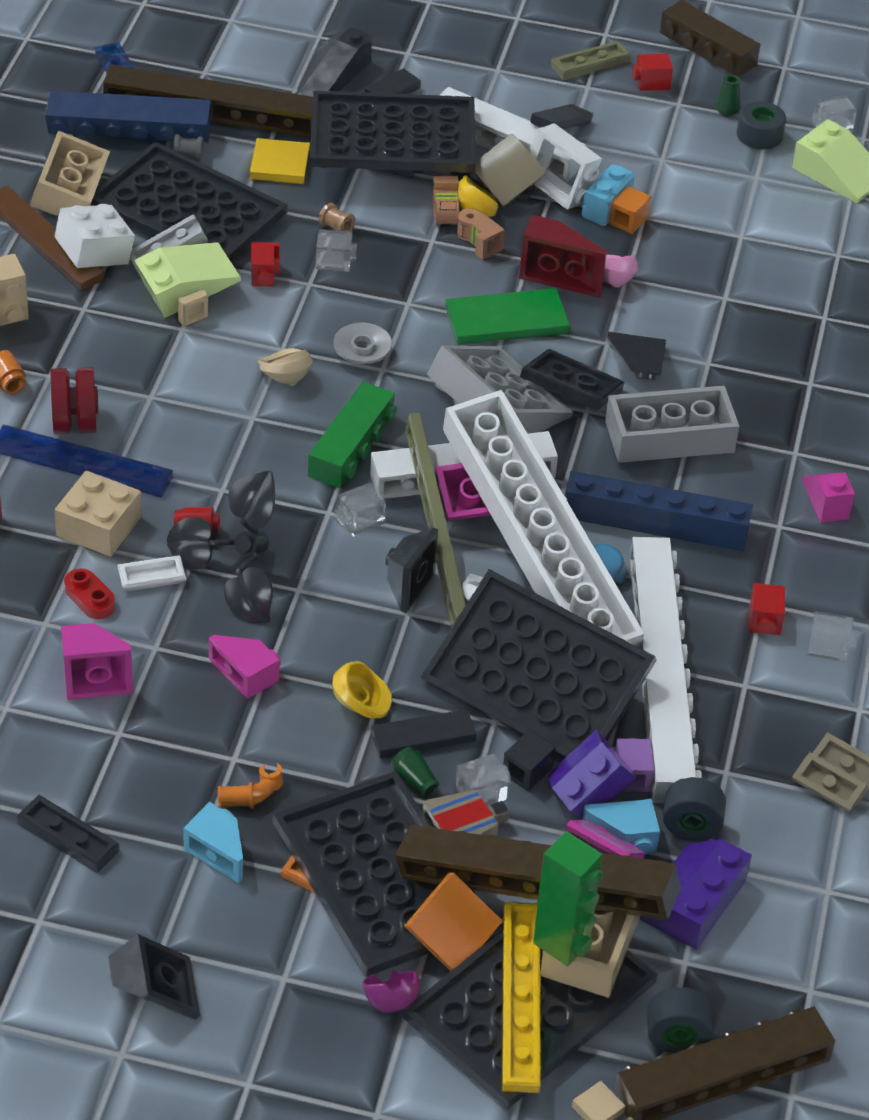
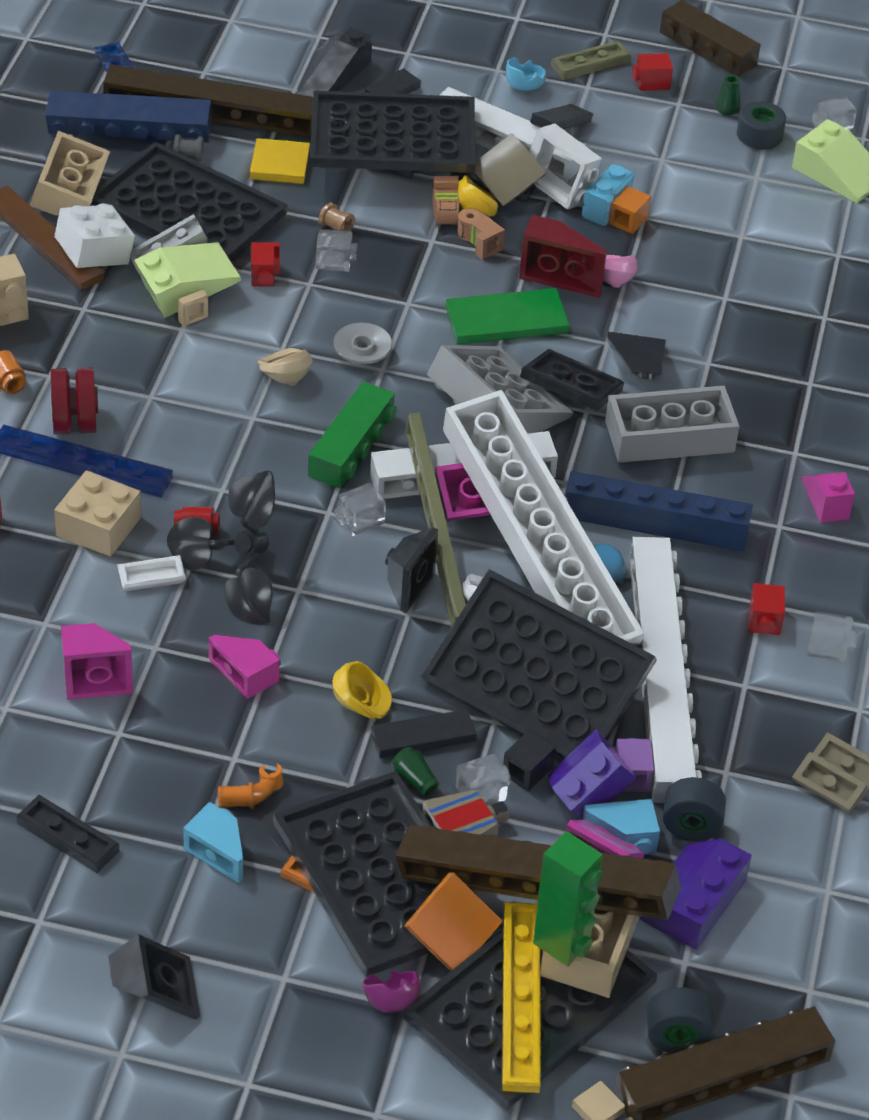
(89, 593): red plate -> none
(526, 76): none -> medium azure hair

